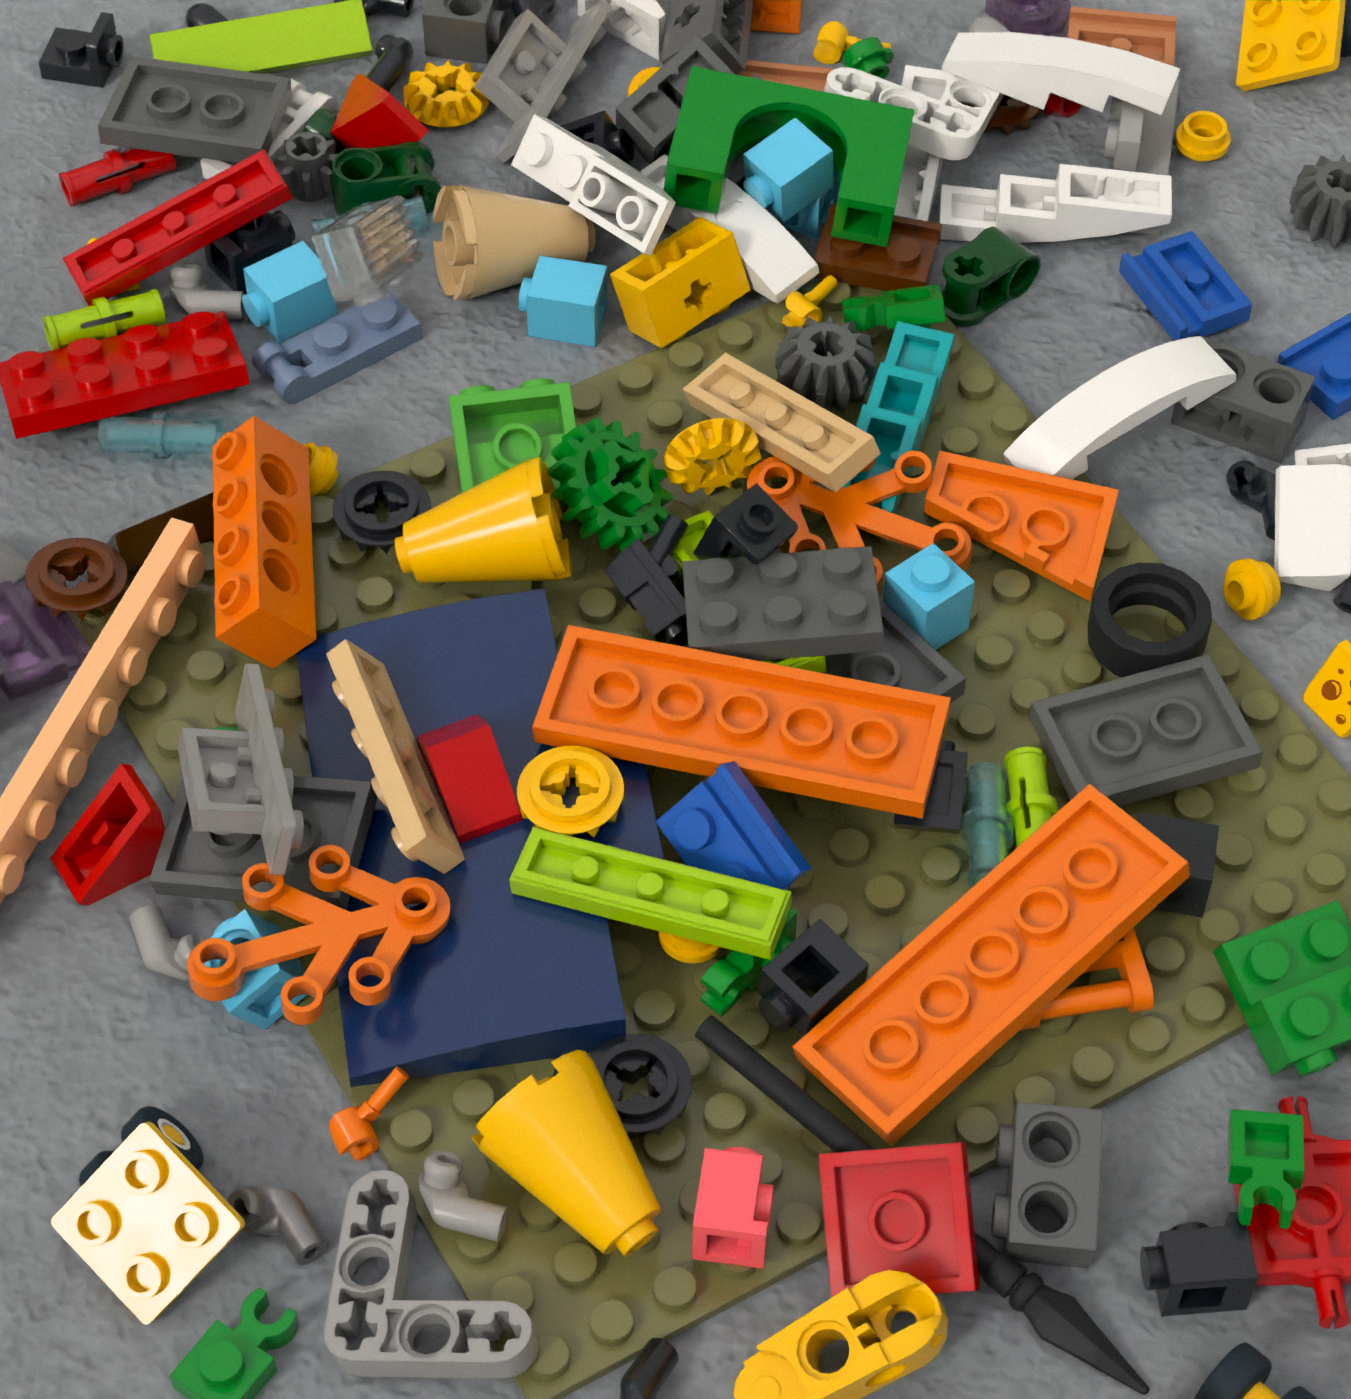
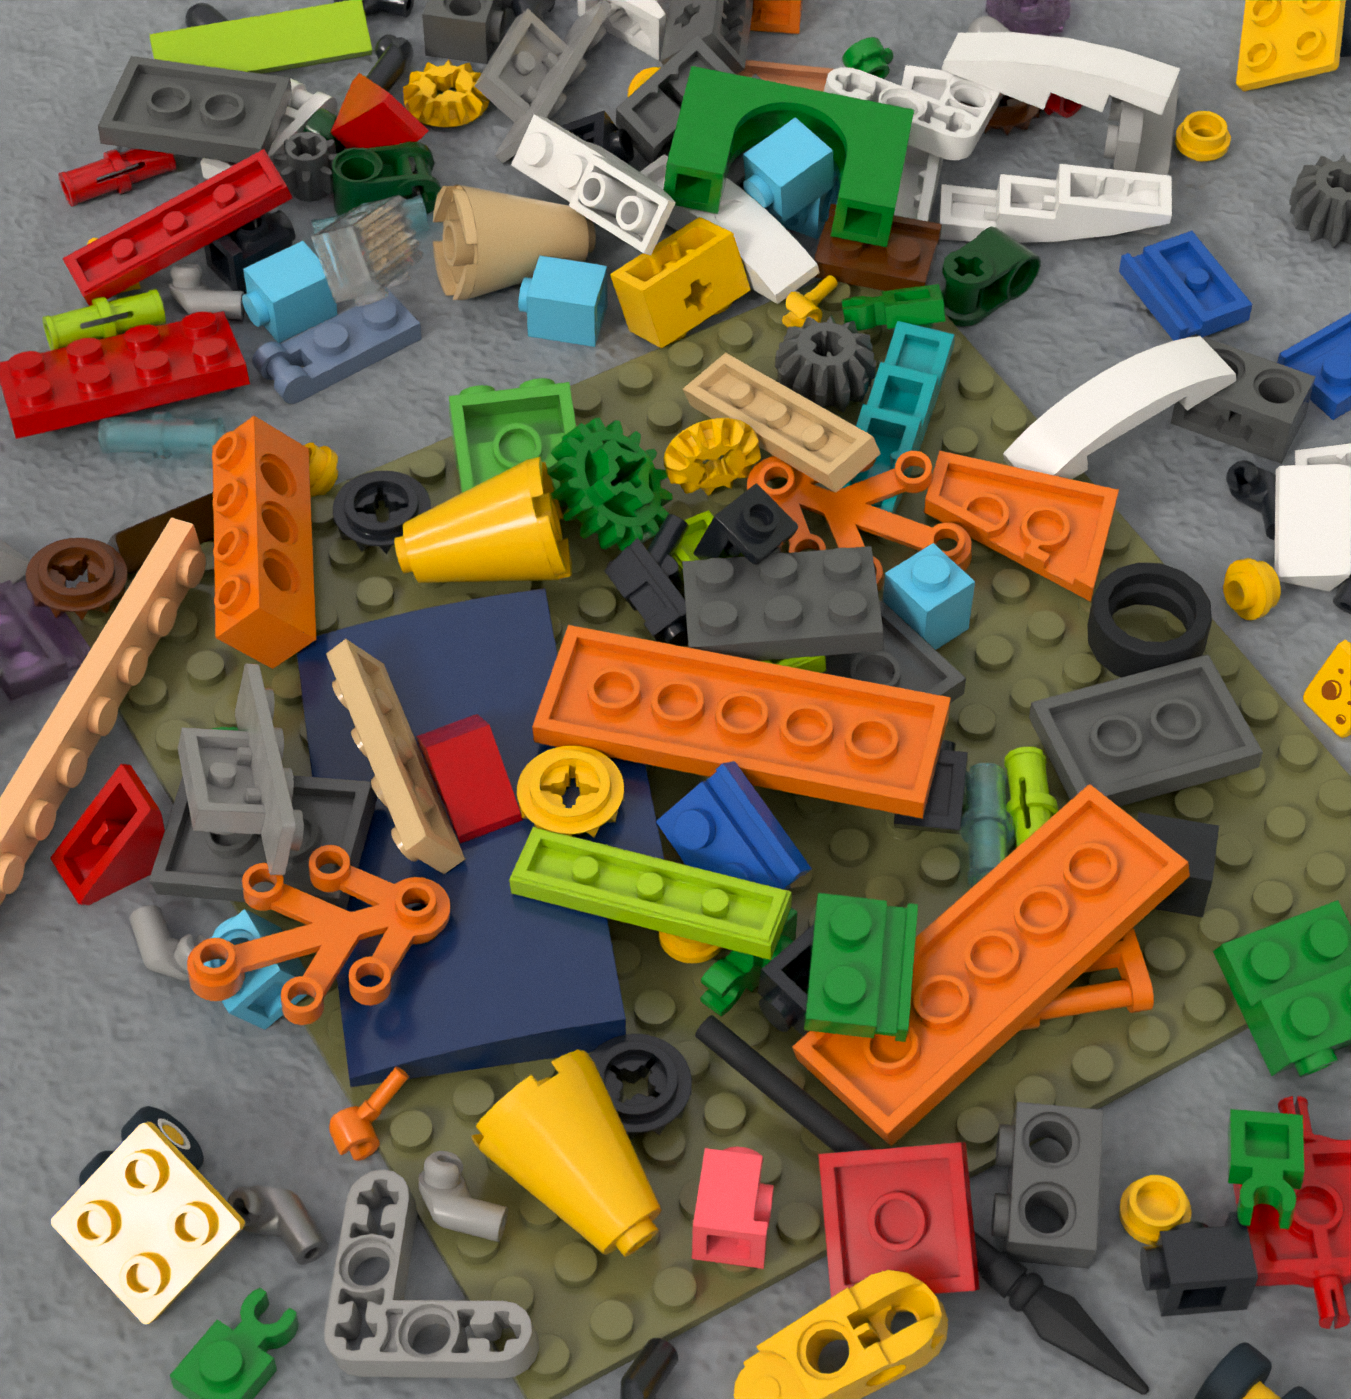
(82, 55): black bracket -> none
(834, 40): yellow hand -> none
(861, 967): none -> green plate
(1130, 31): nougat plate -> none
(1153, 1206): none -> yellow plate

